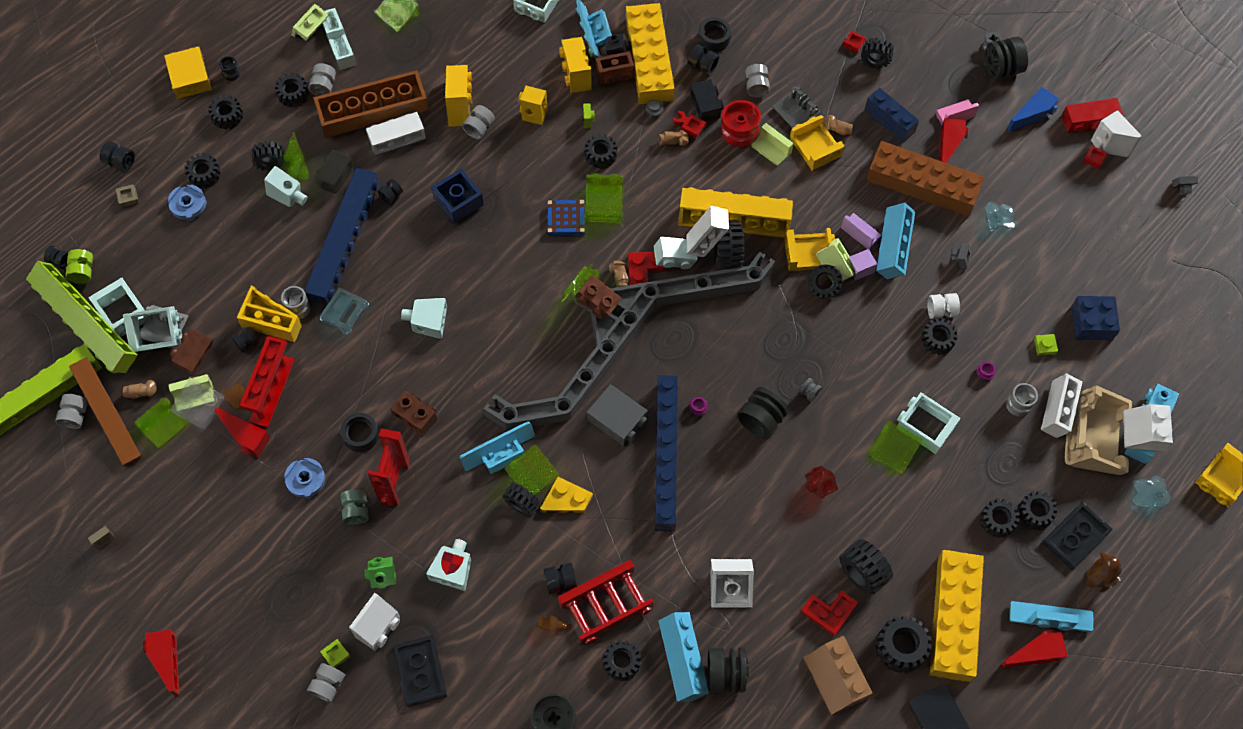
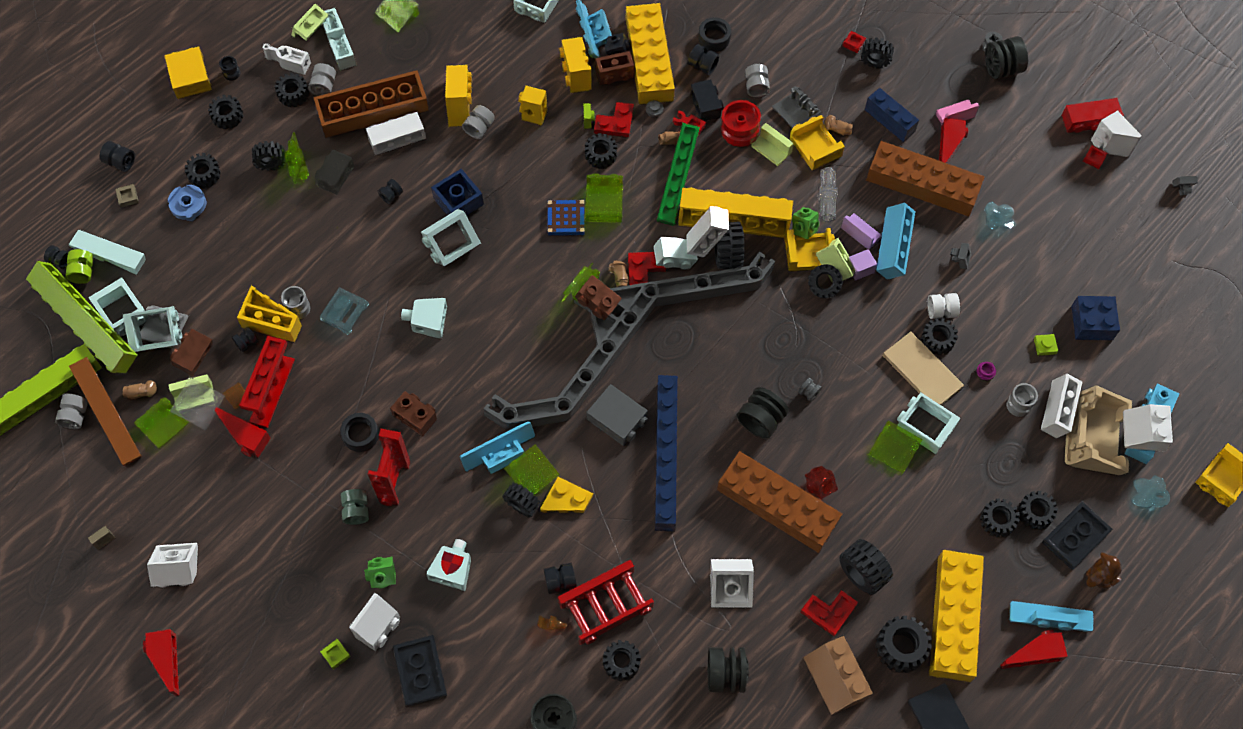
(108, 251): none -> light aqua slope
(173, 565): none -> white slope
(283, 188): light aqua torso -> none
(288, 58): none -> white piece
(303, 467): medium blue plate -> none
(325, 683): light grey wheel -> none
(342, 237): dark blue brick -> none
(472, 239): none -> light aqua window
(617, 125): none -> red plate
(678, 174): none -> green tile
(683, 656): medium azure brick -> none
(698, 406): magenta plate -> none
(779, 501): none -> dark orange brick
(805, 222): none -> bright green brick
(827, 194): none -> clear piece
(923, 369): none -> tan tile
(1035, 109): blue slope -> none

